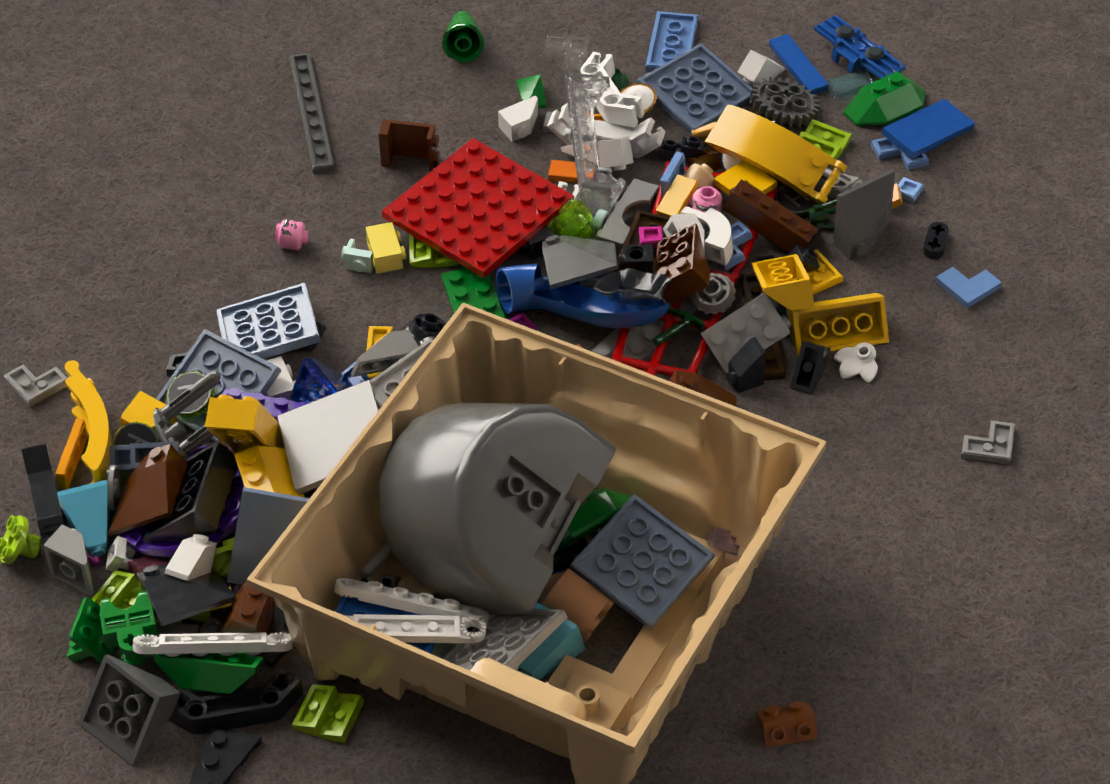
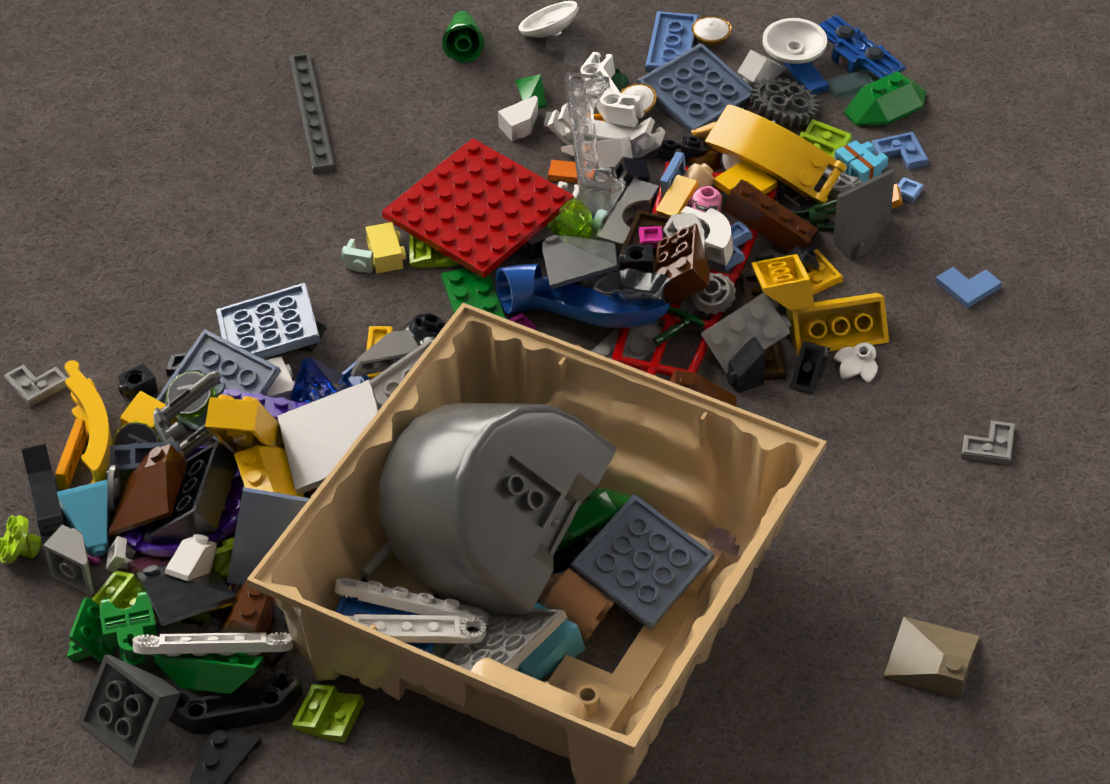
(137, 380): none -> black brick
(291, 235): bright pink head -> none
(389, 580): black piece -> none
(408, 140): reddish brown panel -> none
(549, 20): none -> white dish
(631, 168): none -> black brick
(711, 30): none -> white piece
(787, 724): dark orange bracket -> none
(794, 40): none -> white dish
(861, 160): none -> medium azure hips
(928, 128): blue tile -> none
(931, 657): none -> dark tan slope
(940, 240): black beam -> none

